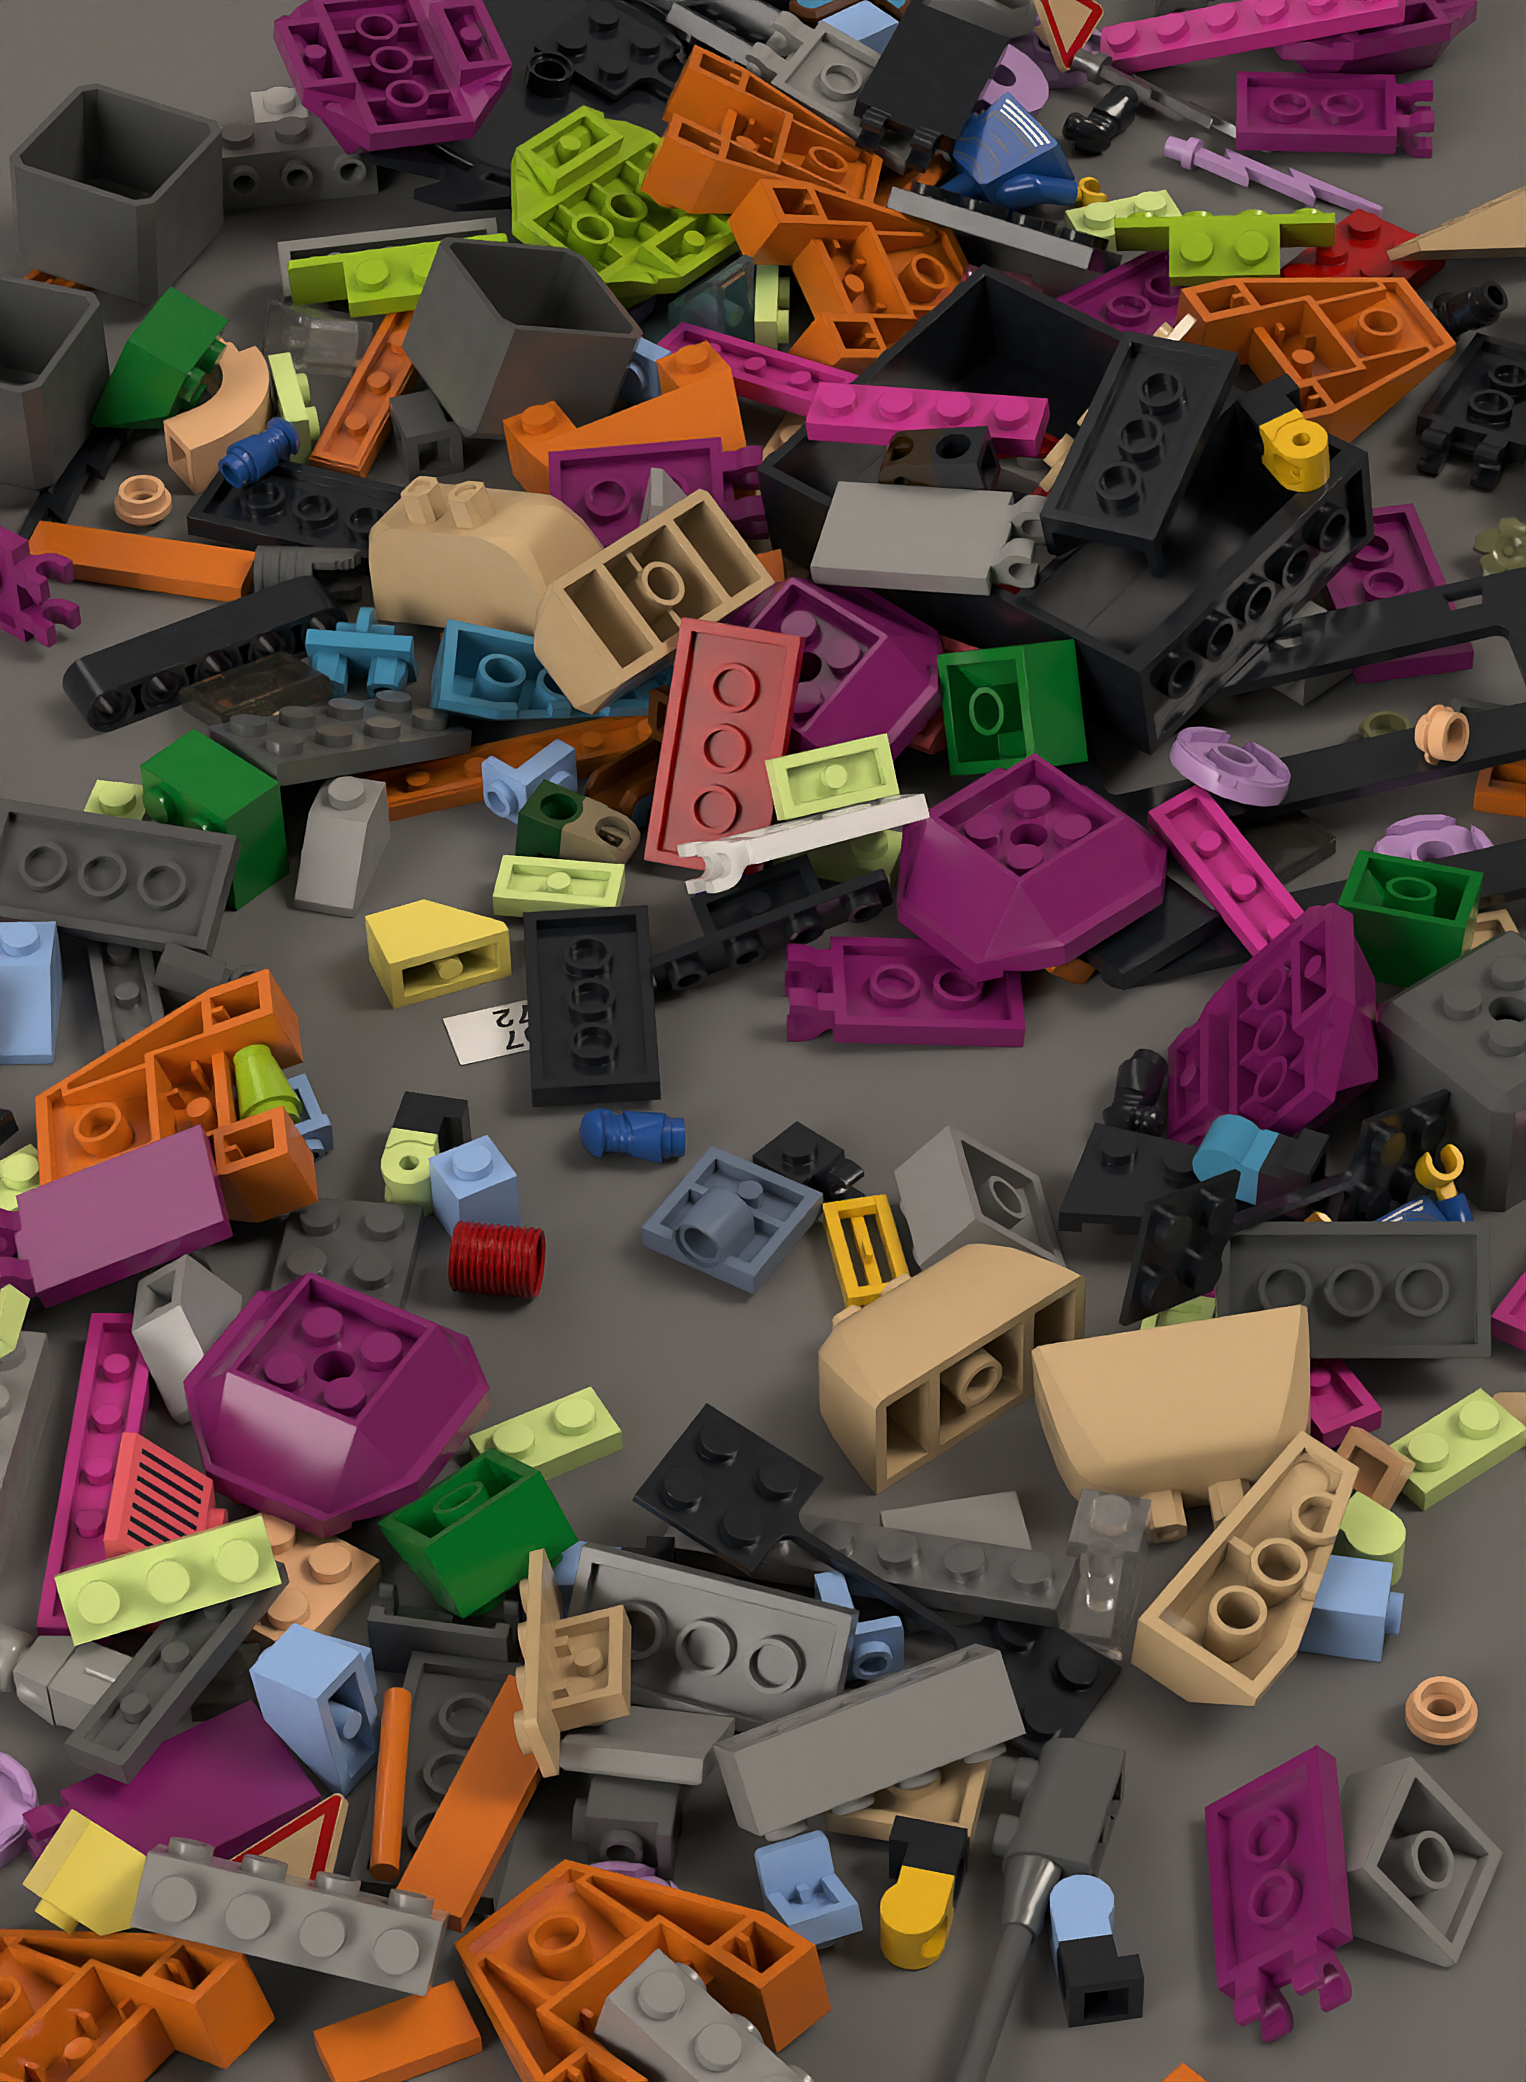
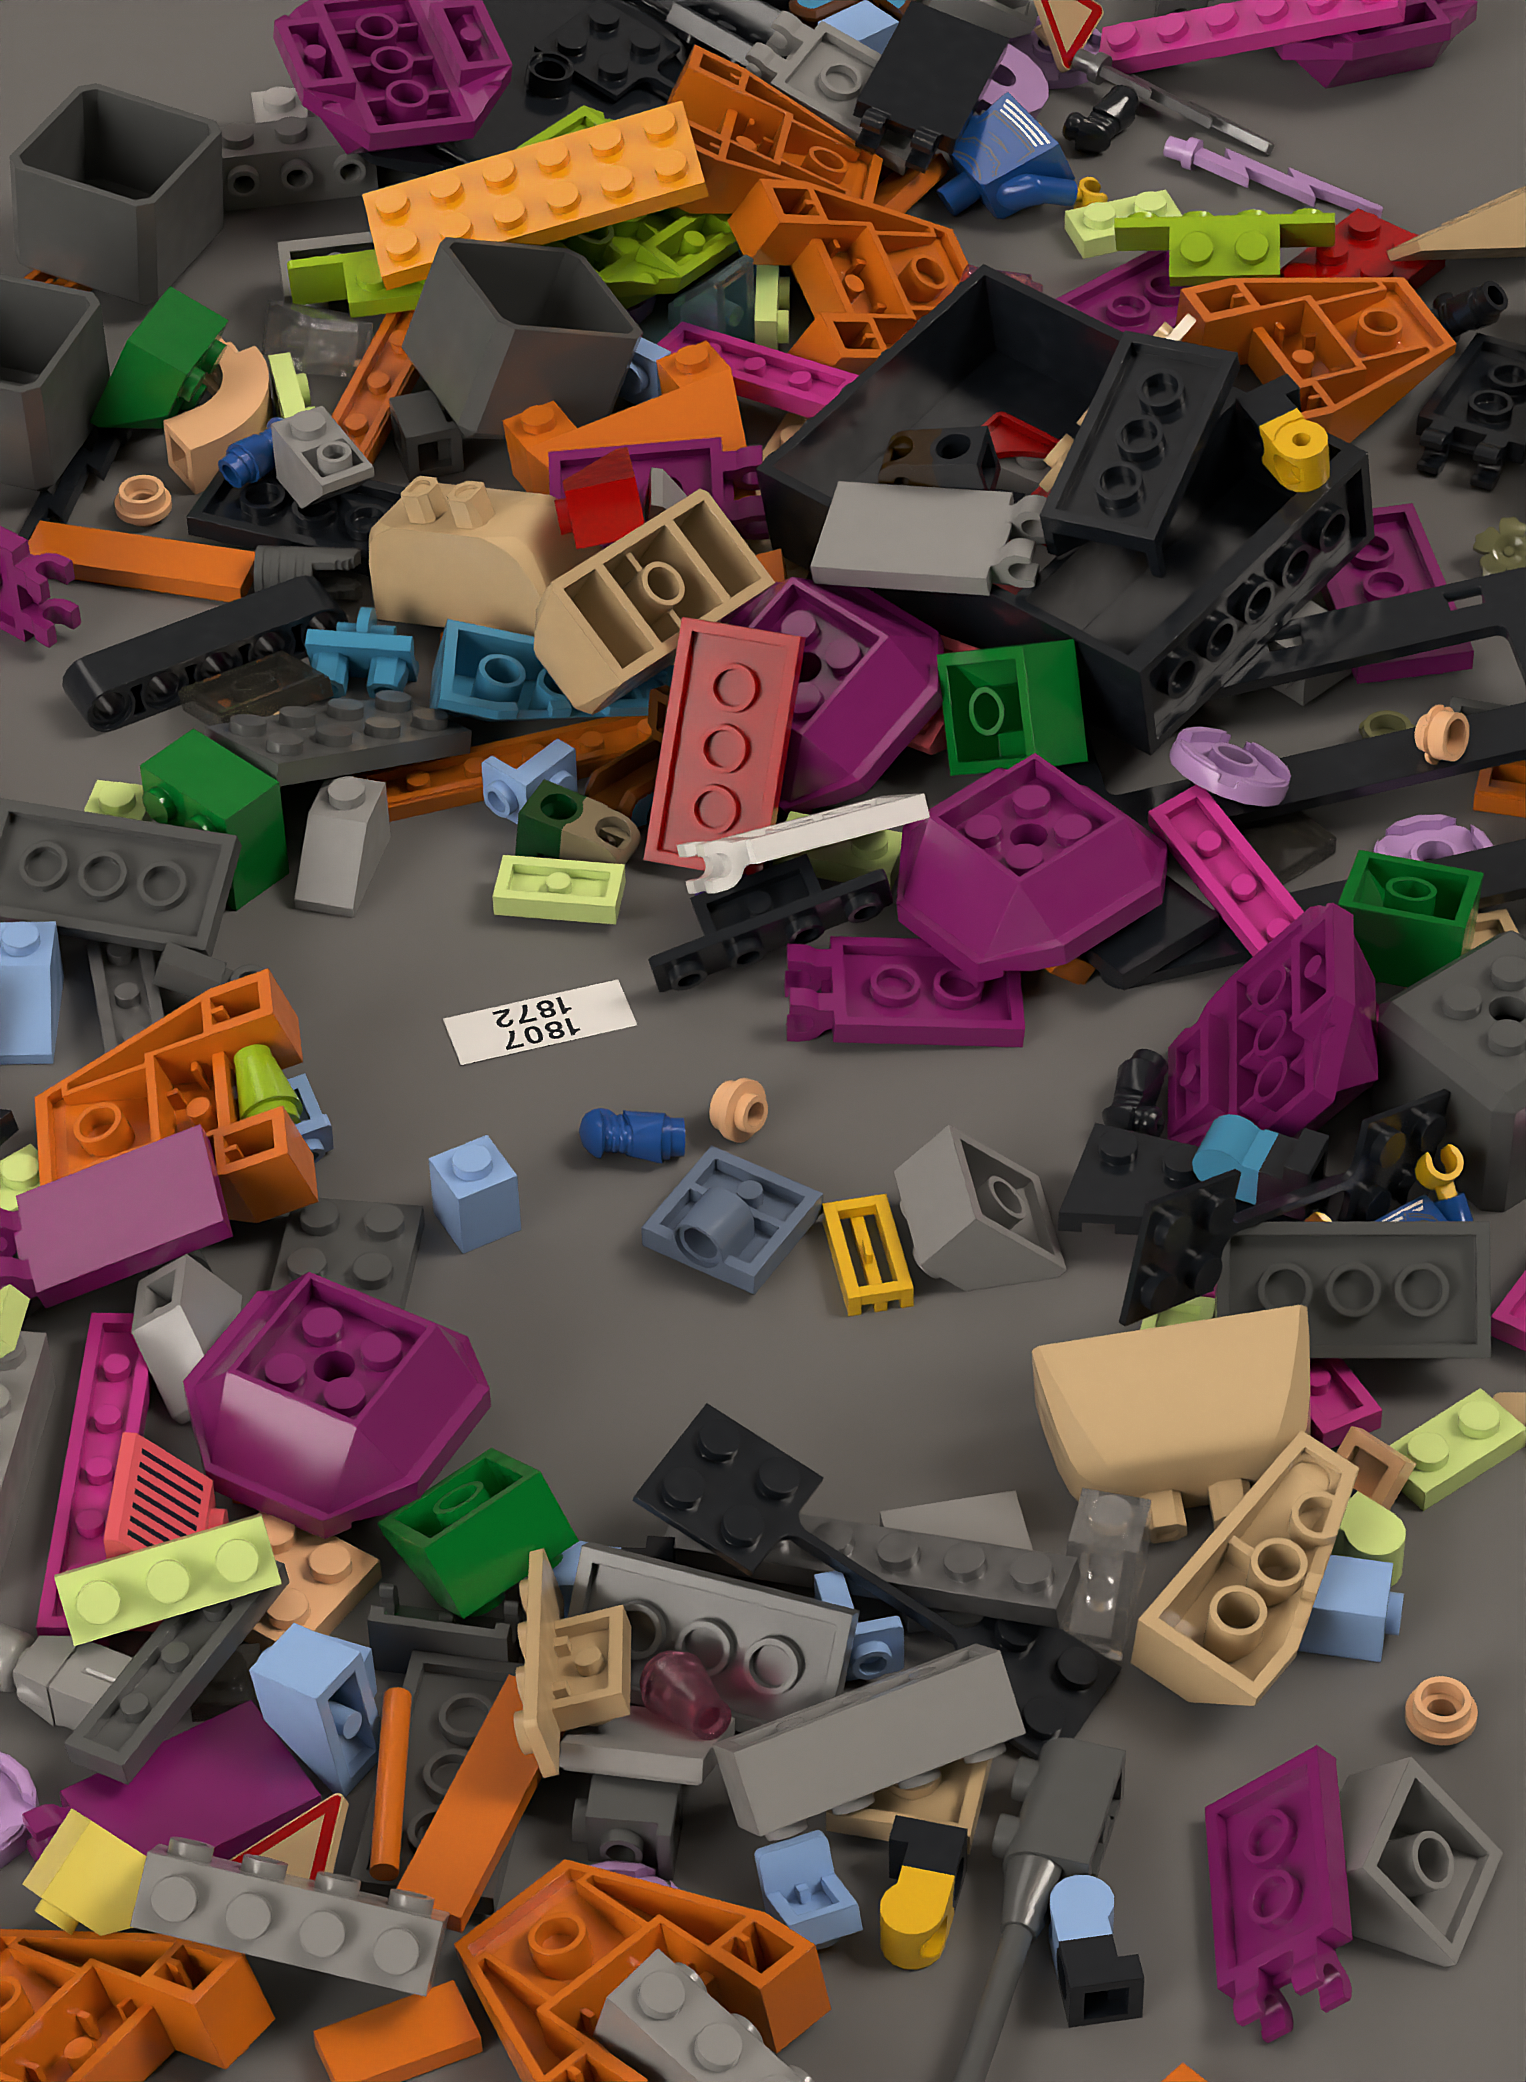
(317, 457): none -> light grey slope
(420, 1131): leg -> none
(435, 950): light yellow slope -> none
(496, 1259): red piece -> none
(539, 191): none -> light orange plate
(555, 1435): yellowish green plate -> none
(591, 1006): black plate -> none
(601, 501): none -> red slope
(682, 1692): none -> clear pink cone
(739, 1109): none -> light nougat plate
(811, 1161): black plate -> none
(832, 777): yellowish green plate -> none
(877, 412): dark pink plate -> none
(941, 1355): tan hips -> none
(991, 223): plate -> none
(1332, 113): magenta tile -> none

